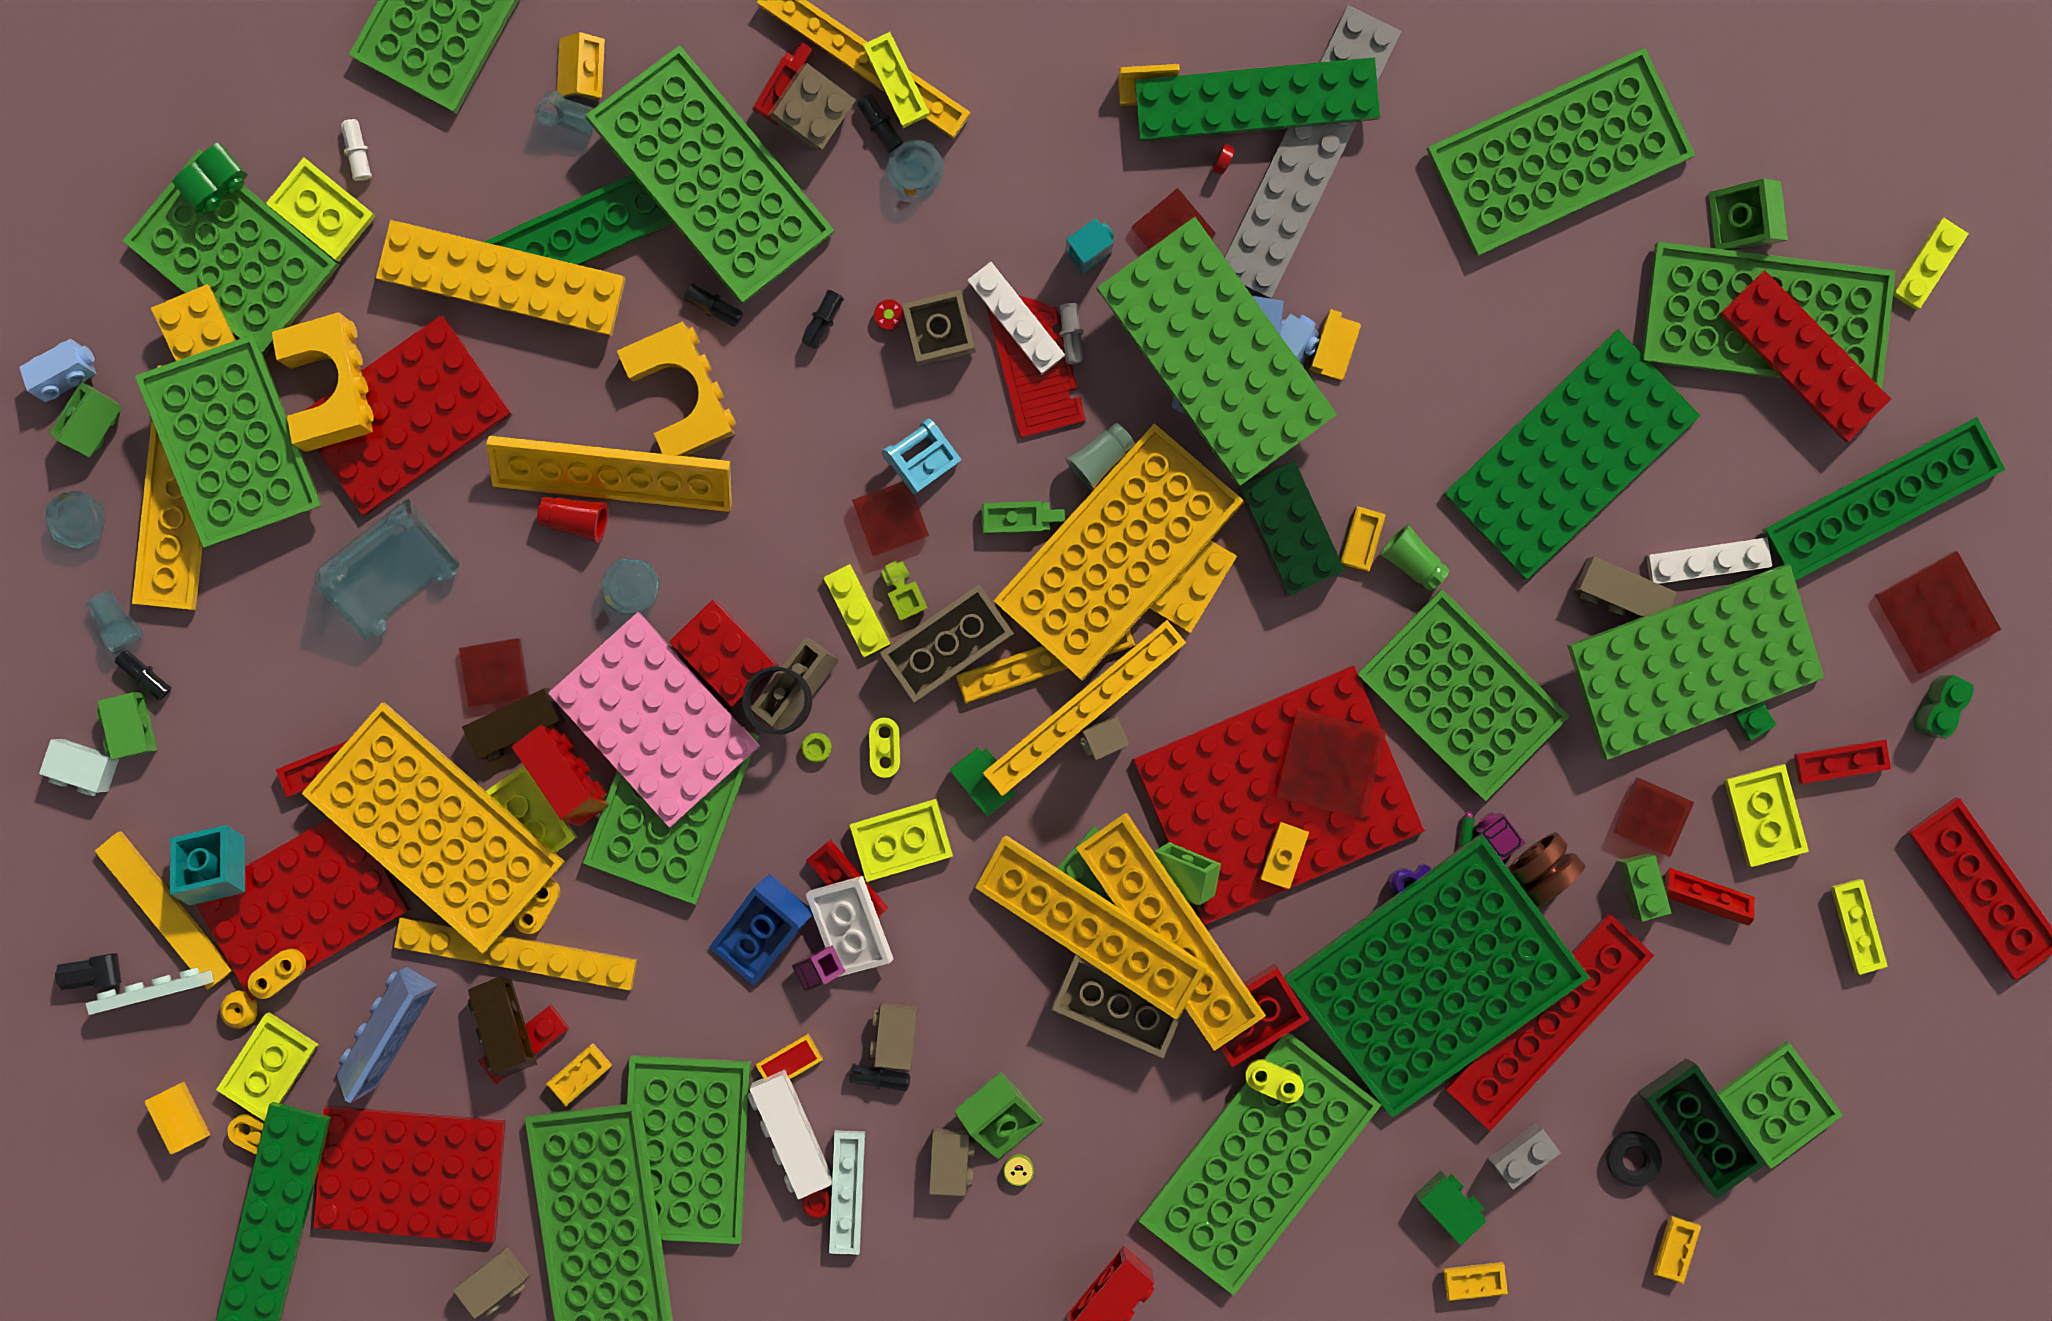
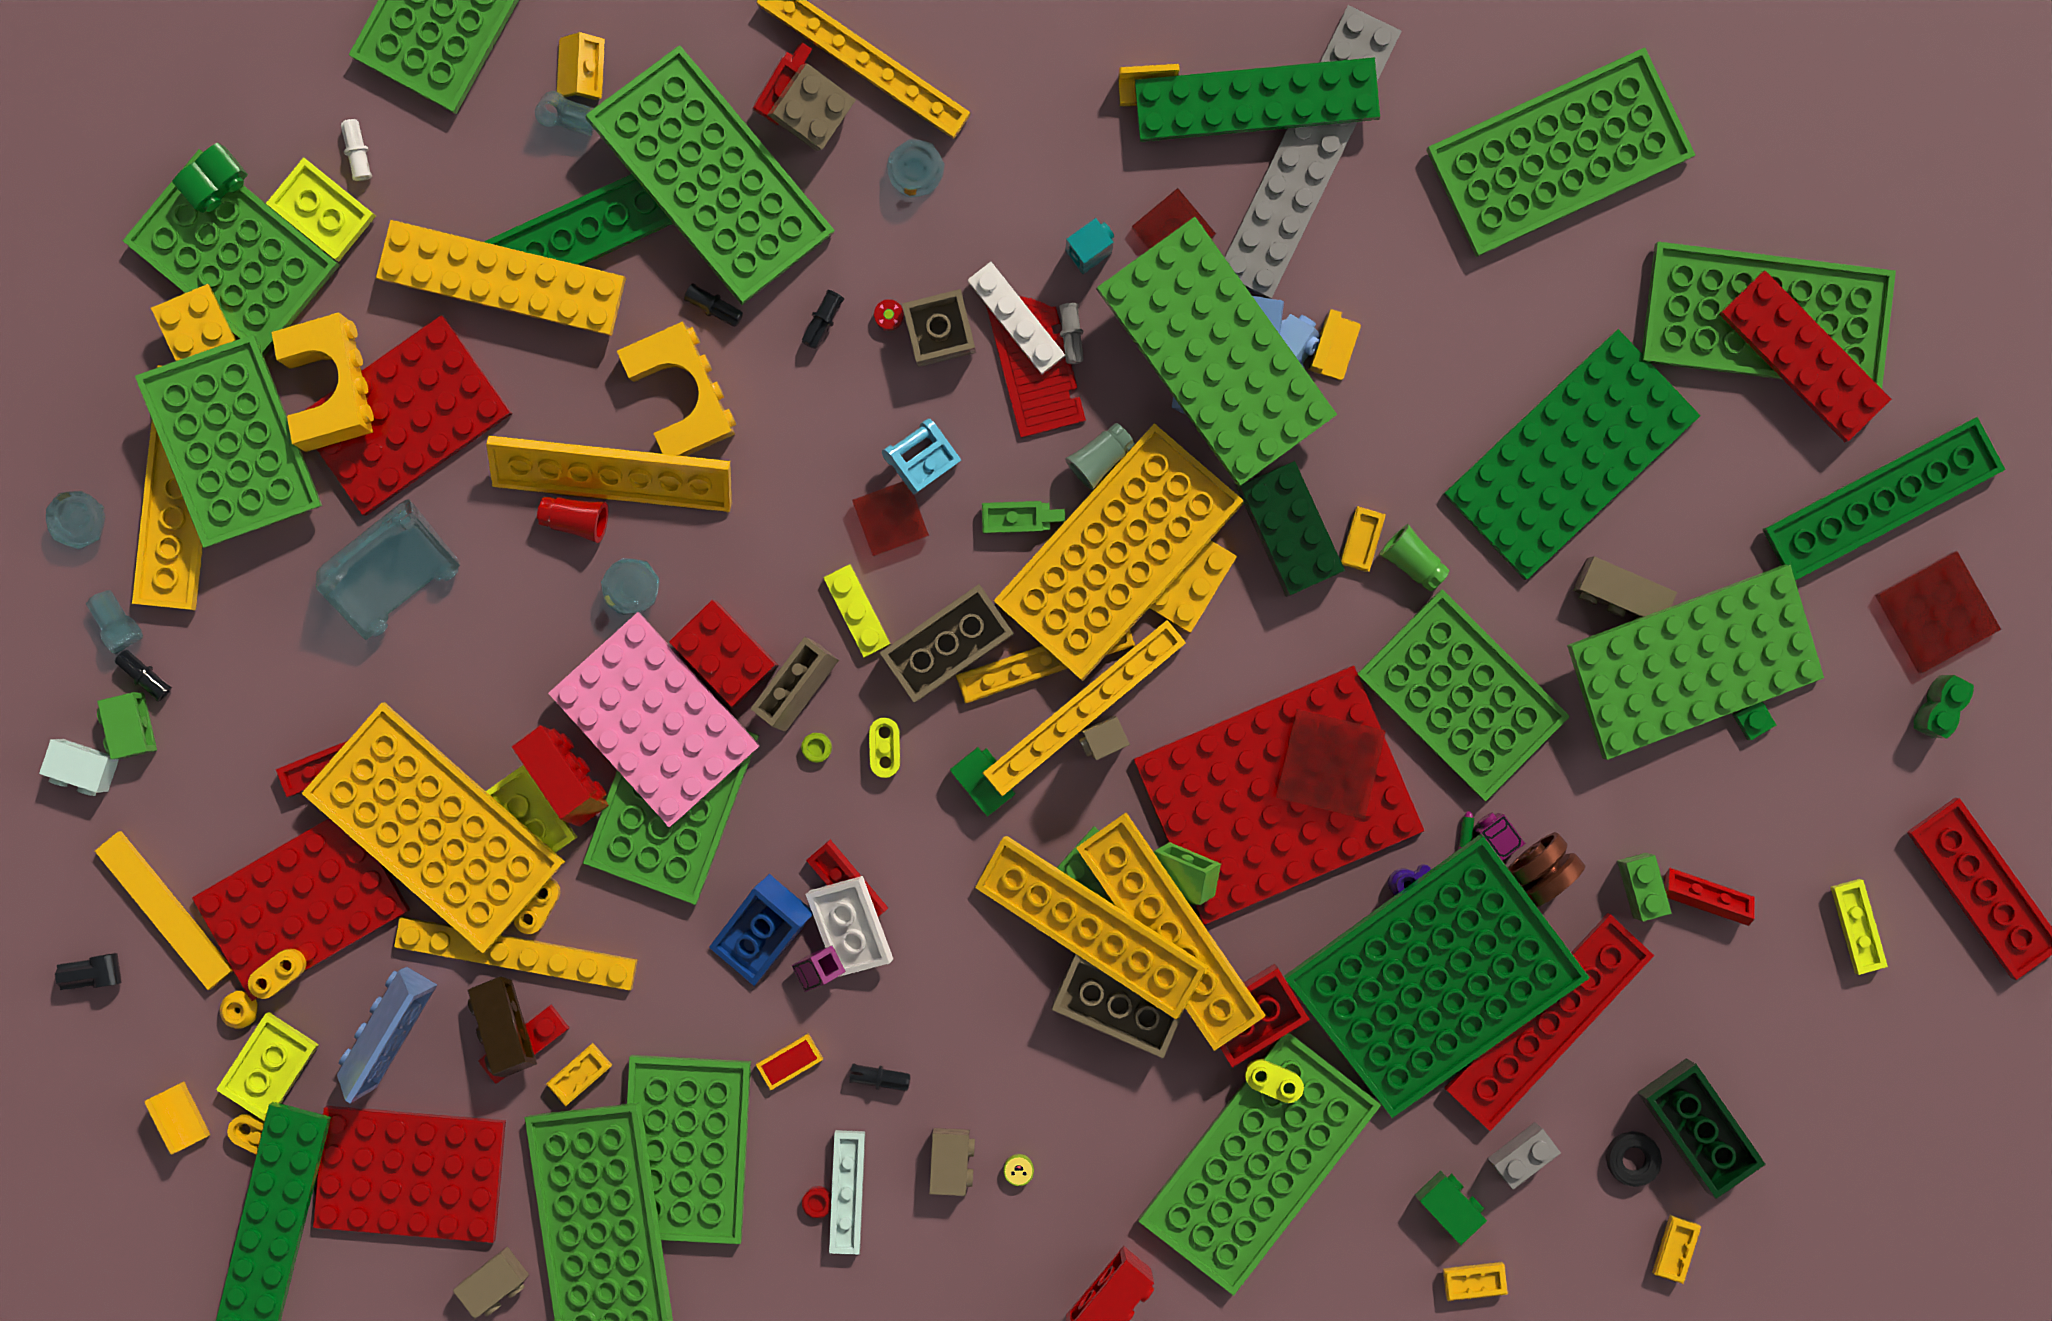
(58, 370): light blue brick -> none
(86, 419): bright green brick -> none
(137, 992): light aqua plate -> none
(207, 865): teal brick -> none
(494, 672): clear red plate -> none
(508, 725): dark brown brick -> none
(747, 698): black tyre -> none
(791, 1134): white brick -> none
(879, 123): black axle -> none
(895, 1035): dark tan brick -> none
(896, 80): neon yellow plate -> none
(901, 840): neon yellow plate -> none
(906, 598): lime plate -> none
(998, 1116): bright green slope -> none
(1223, 159): red tile -> none
(1284, 855): yellow plate -> none
(1653, 817): clear red plate -> none
(1709, 561): white plate -> none
(1748, 215): bright green slope -> none
(1766, 815): neon yellow plate -> none
(1779, 1104): bright green plate -> none
(1842, 761): red plate -> none
(1930, 263): neon yellow plate -> none

